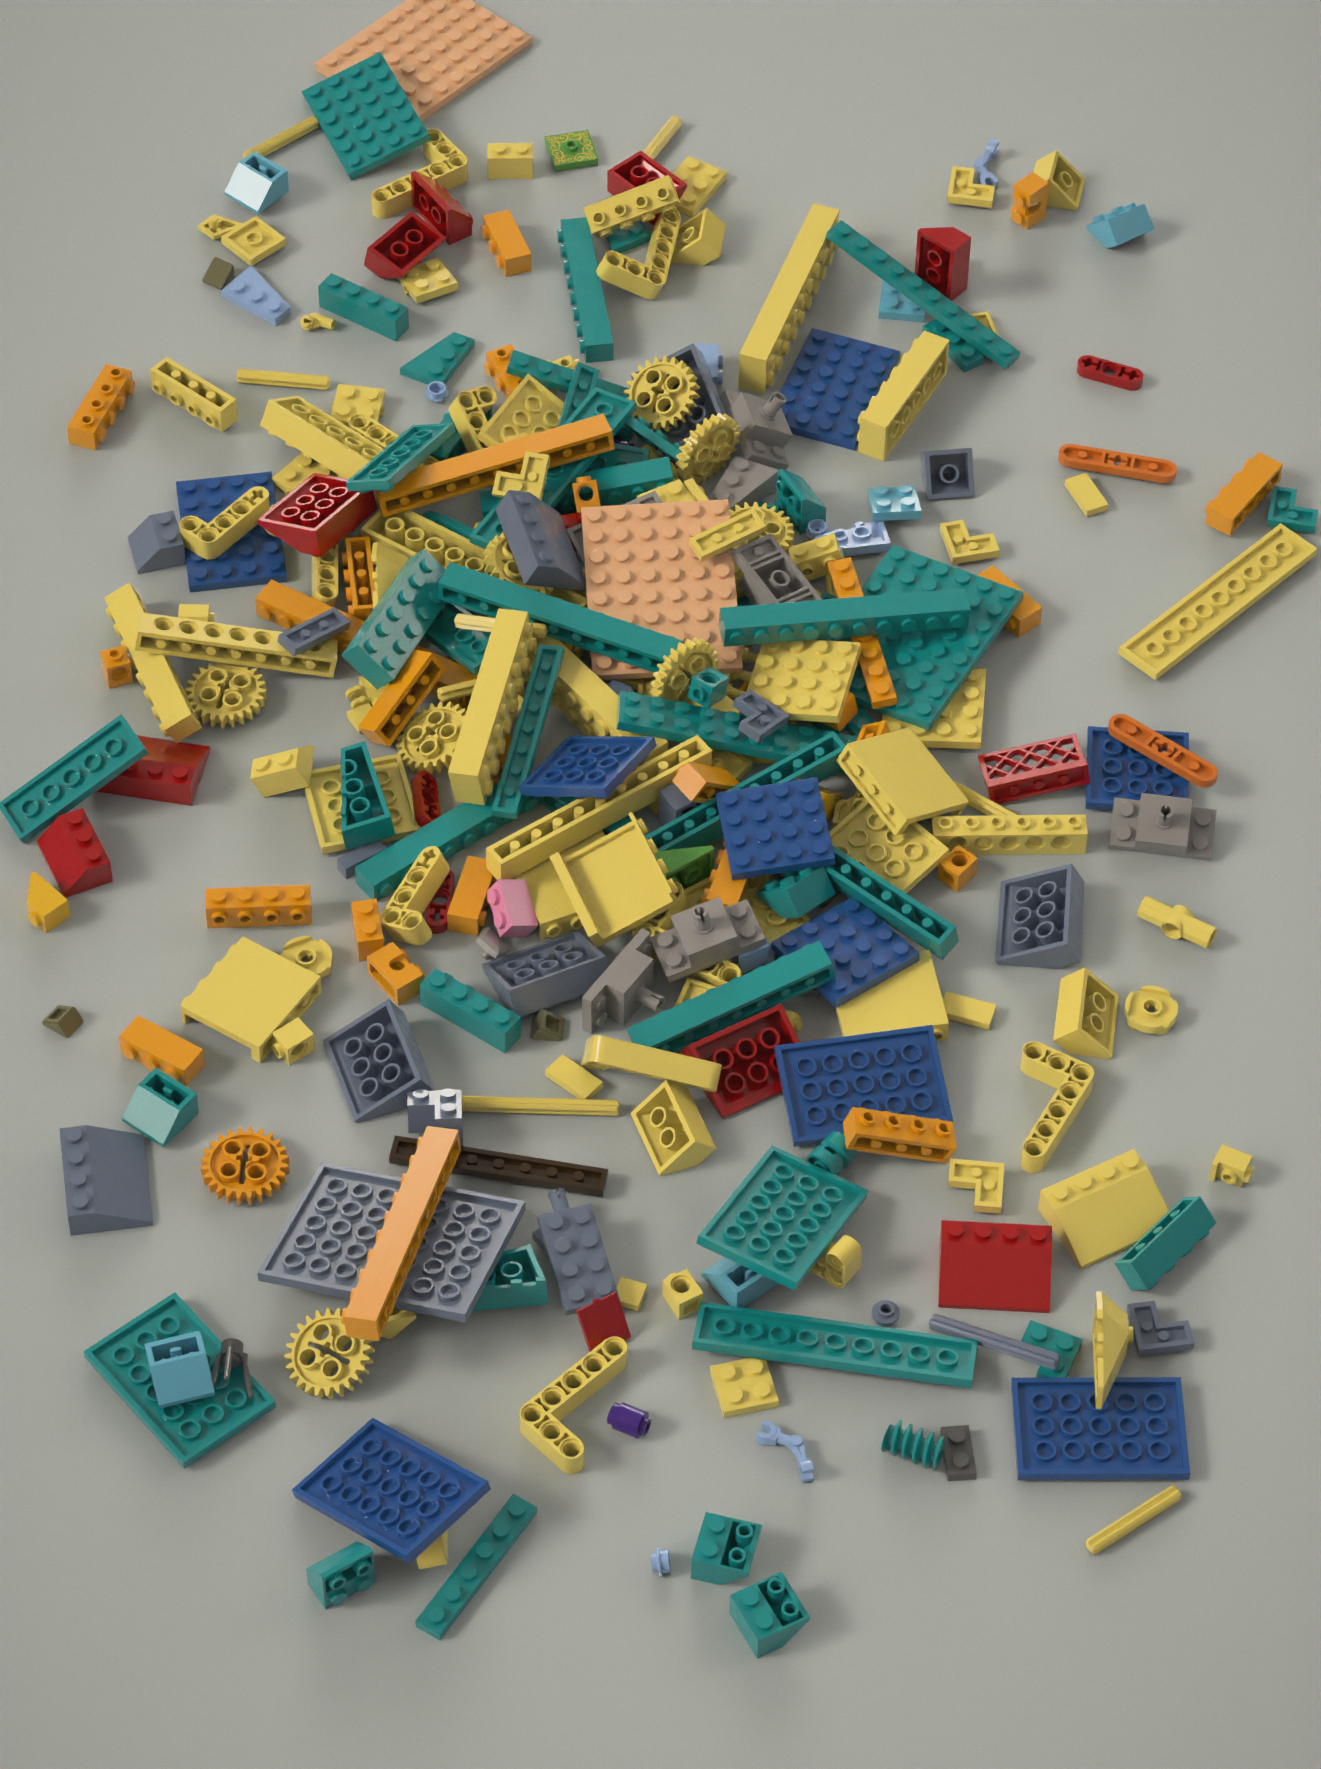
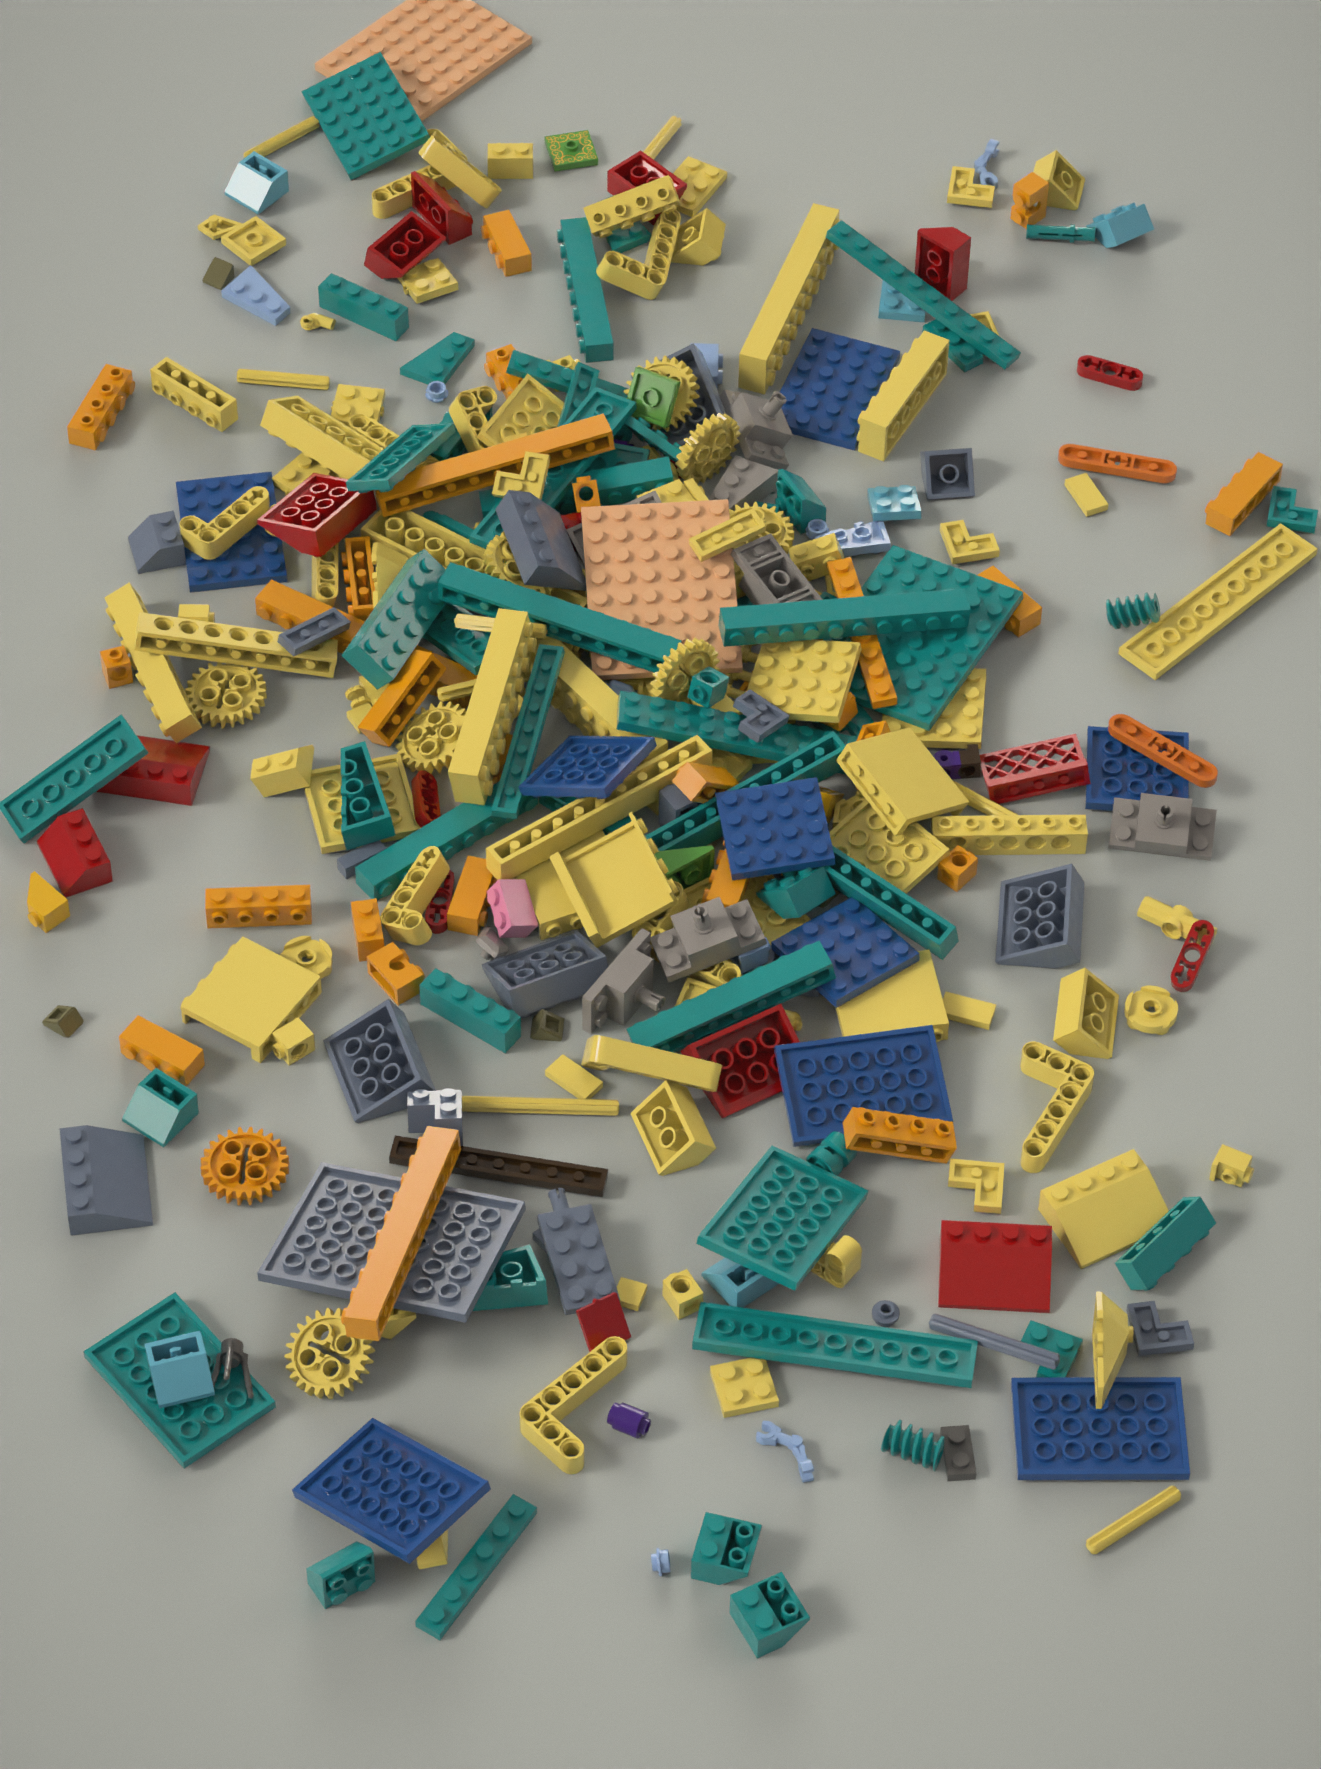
(459, 170): none -> light yellow beam
(654, 396): none -> bright green plate
(960, 764): none -> leg
(1061, 232): none -> teal pin
(1133, 612): none -> teal piece
(1178, 969): none -> red beam

